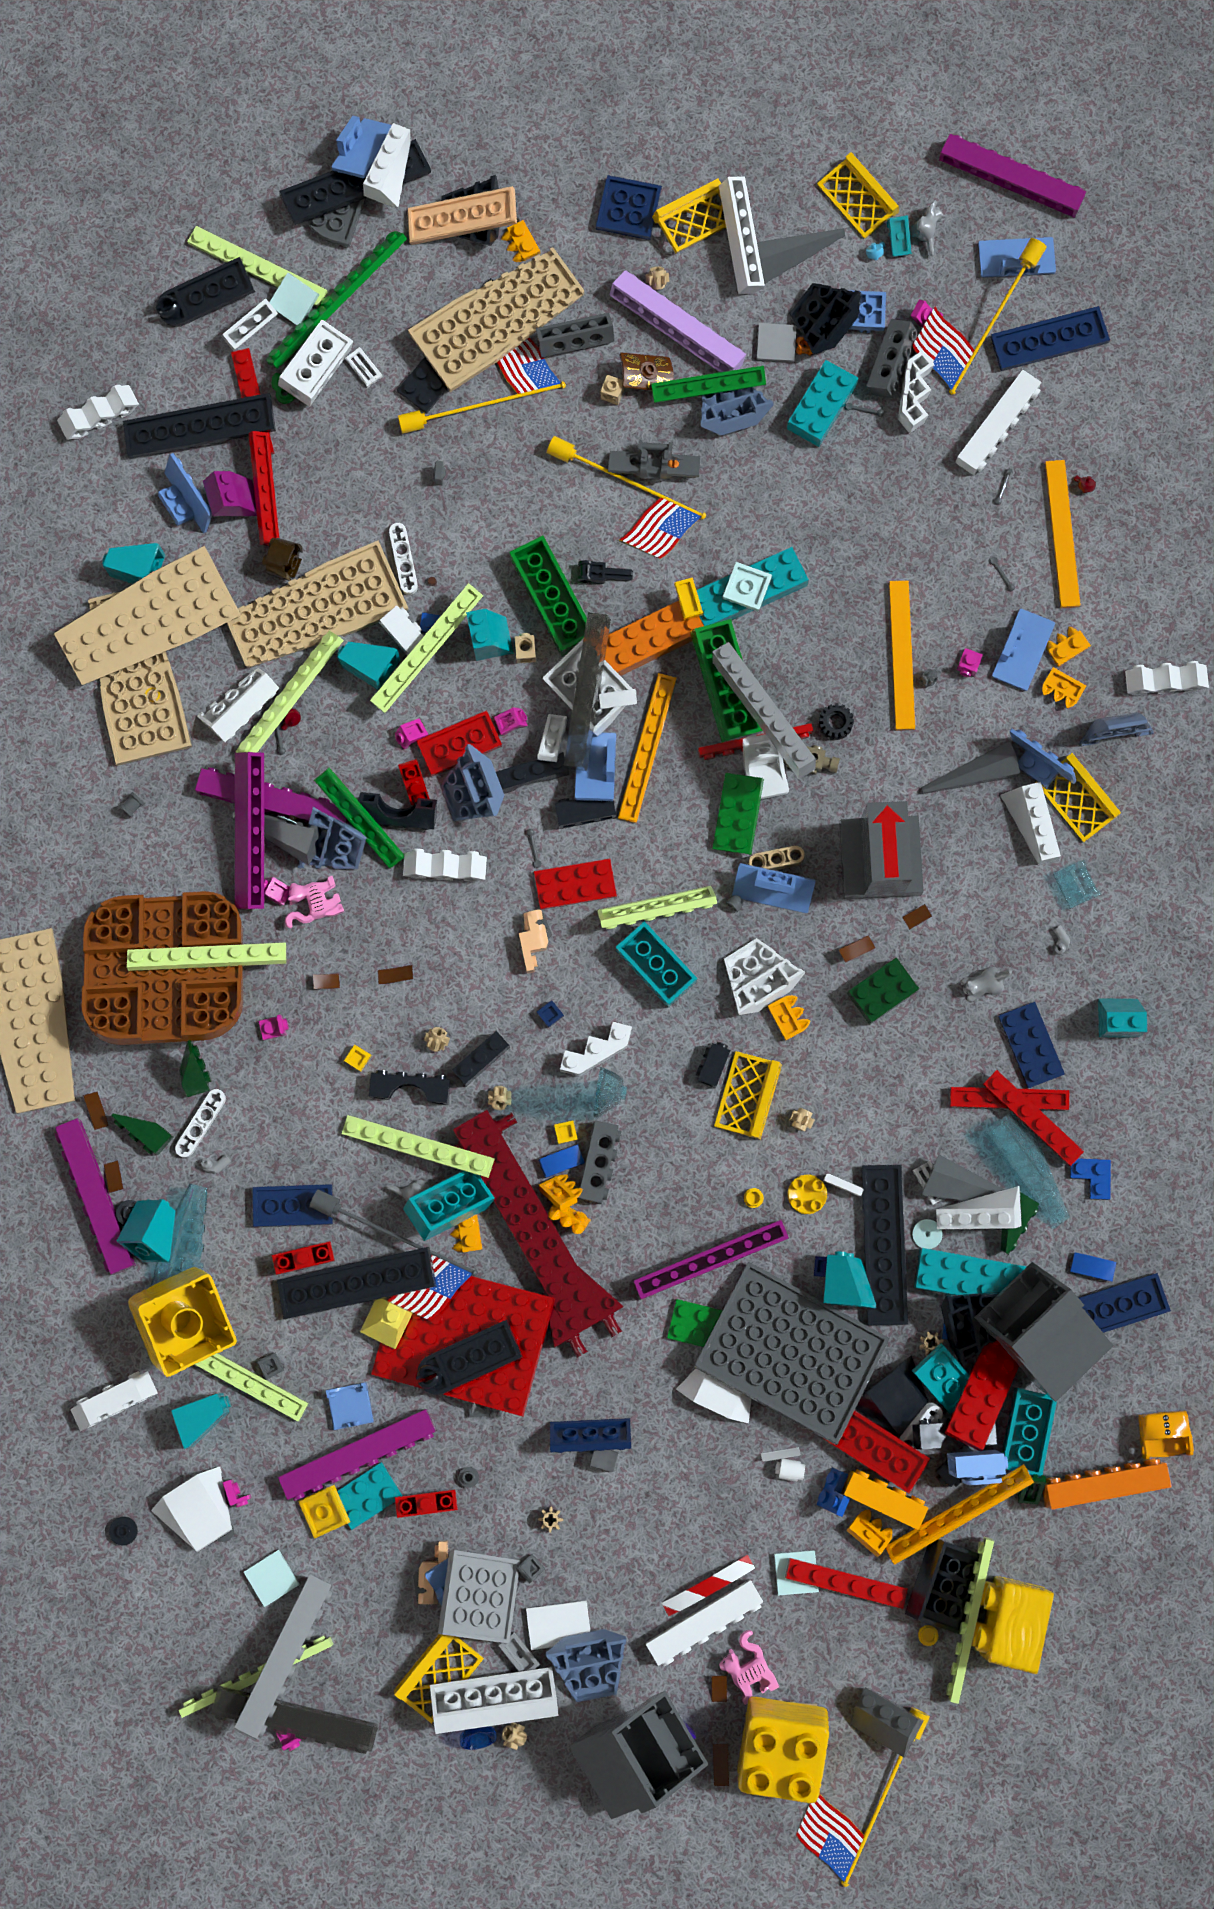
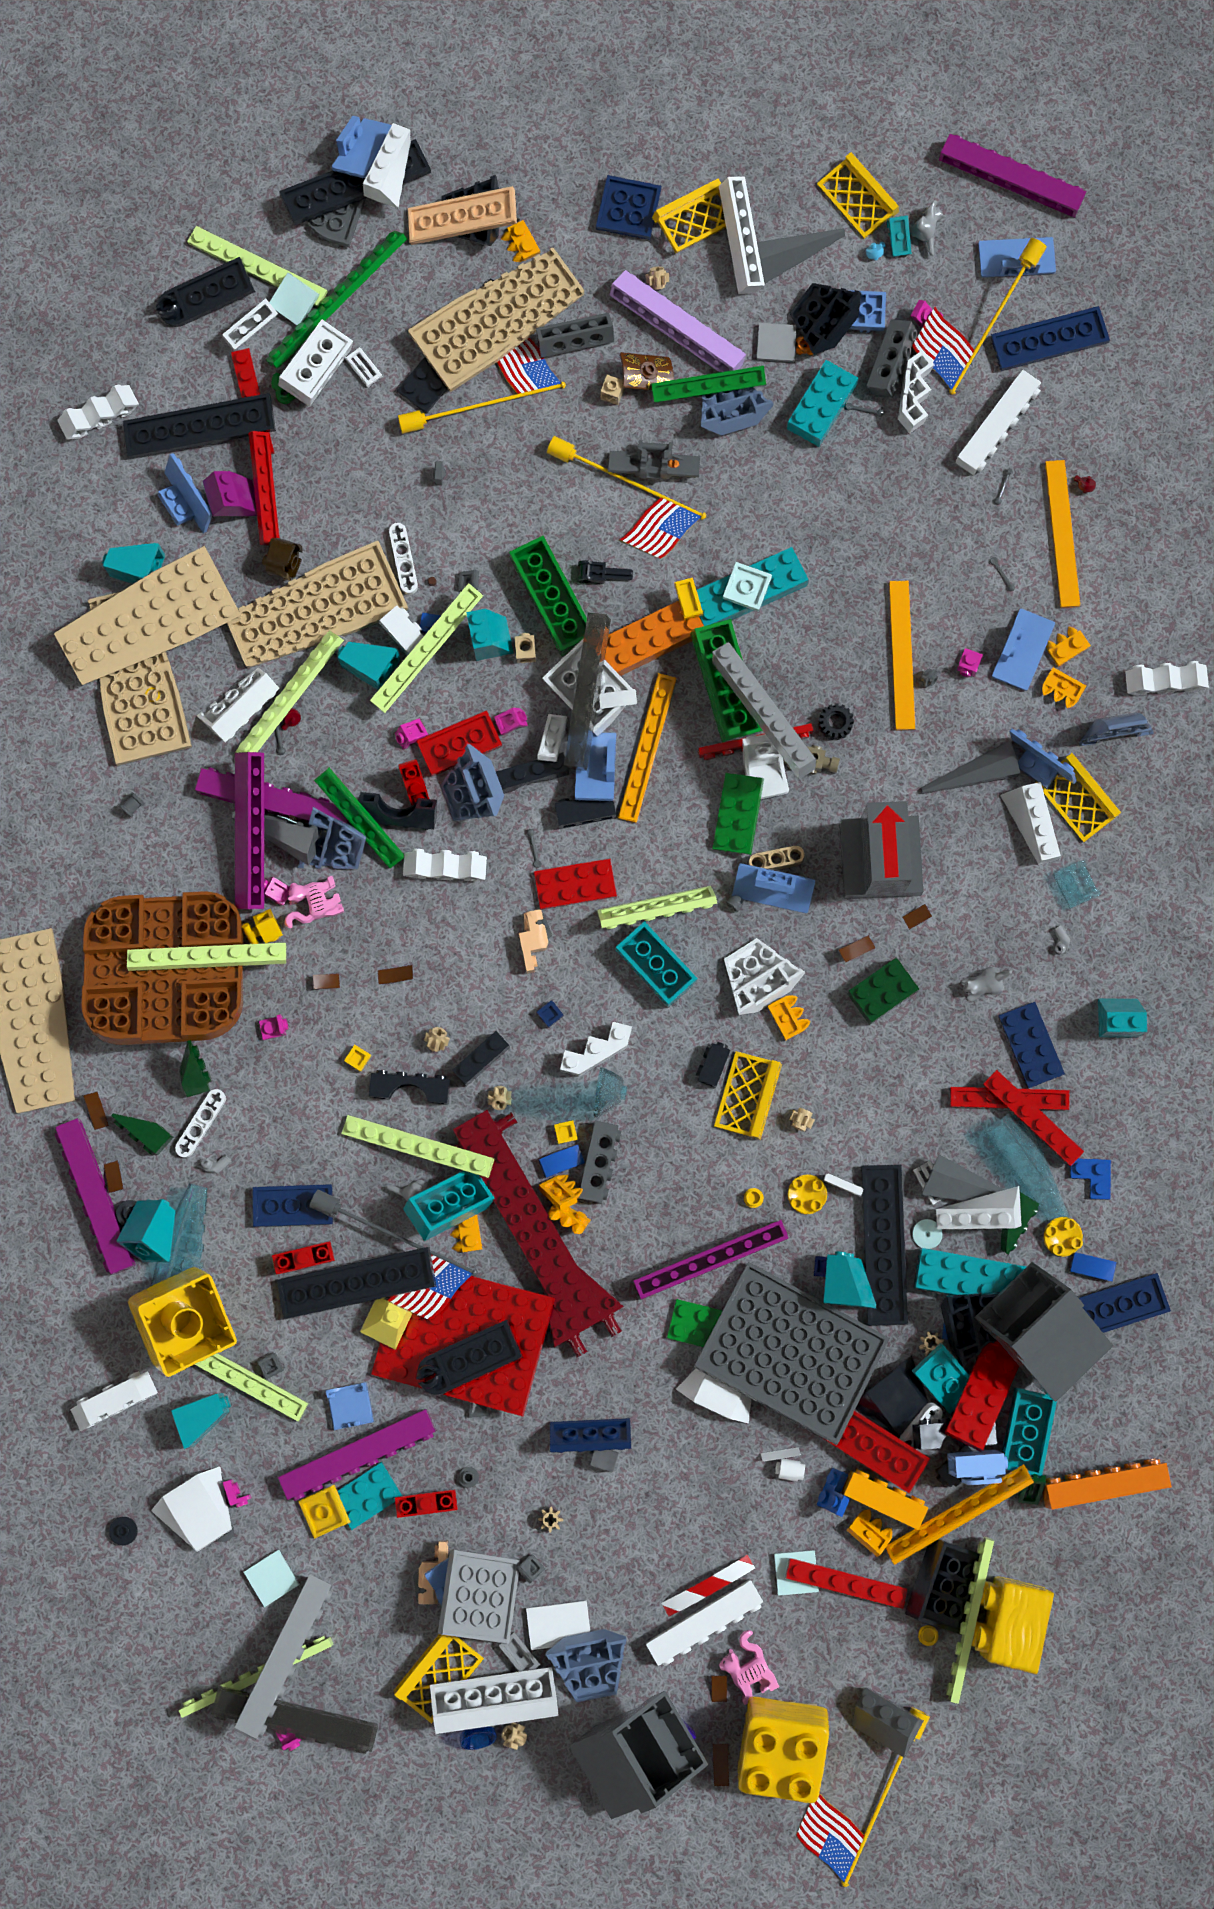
(265, 926): none -> yellow brick
(470, 577): none -> dark grey tile
(1063, 1236): none -> yellow dish
(1165, 1434): light orange piece -> none

